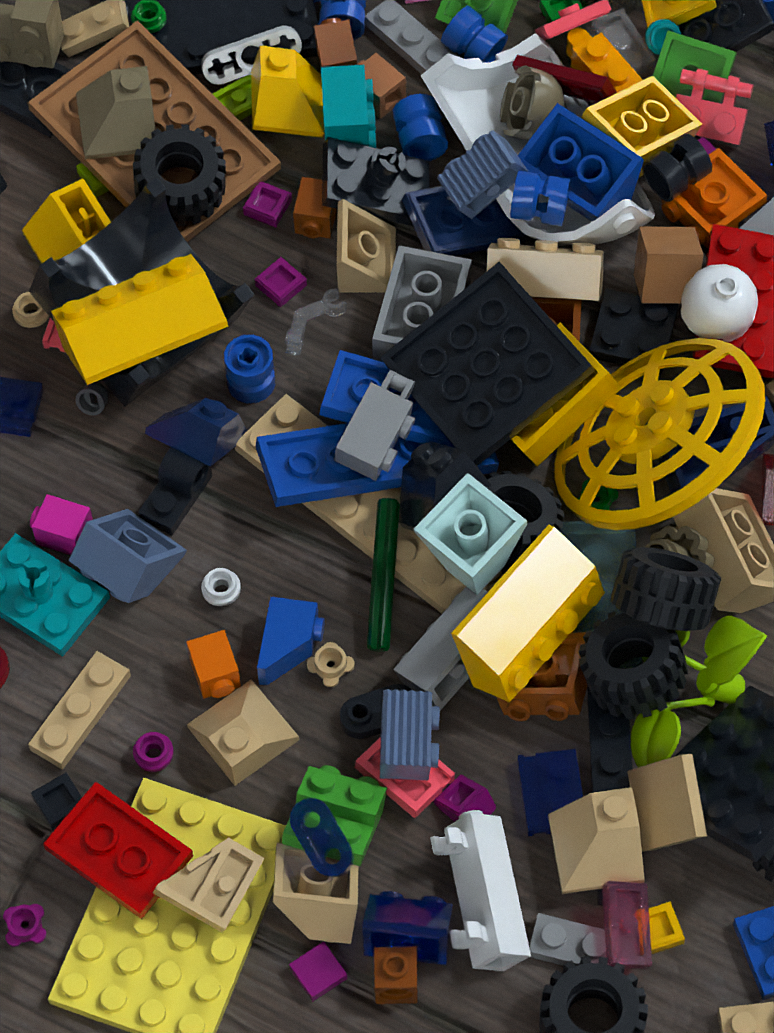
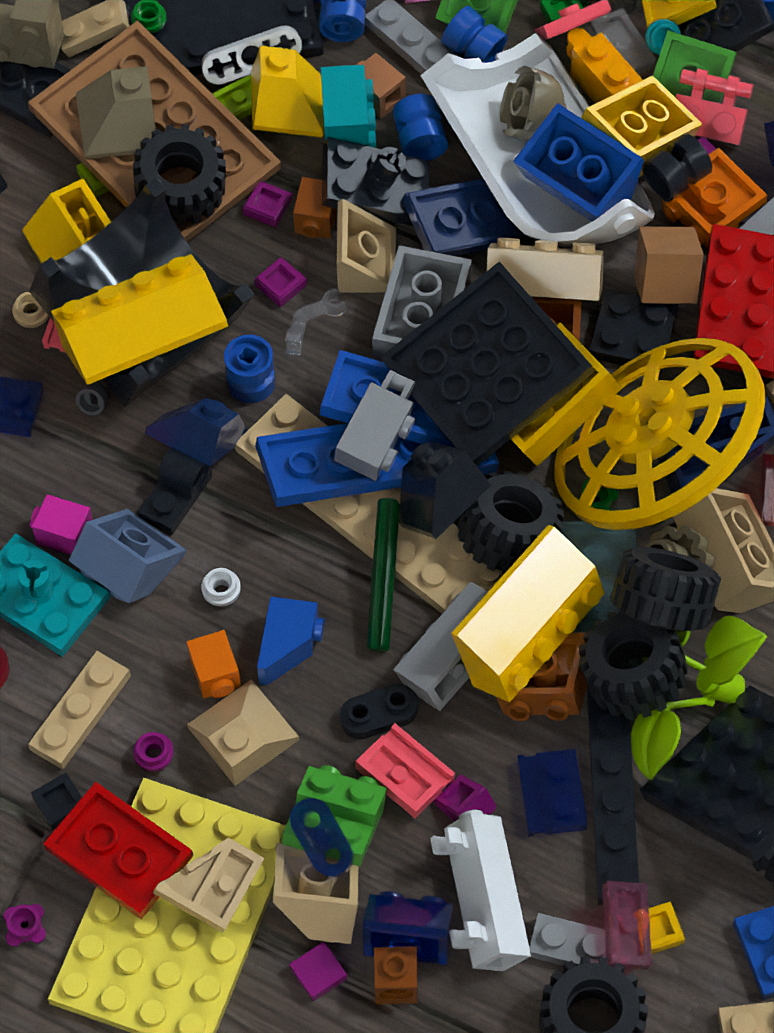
(330, 653): tan plate -> none
(335, 43): dark orange brick -> none
(406, 735): sand blue brick -> none
(471, 533): light aqua slope -> none
(481, 173): sand blue brick -> none
(526, 196): blue wheel -> none
(573, 81): dark red tile -> none
(597, 841): tan slope -> none
(667, 802): tan tile -> none
(719, 302): white cylinder -> none

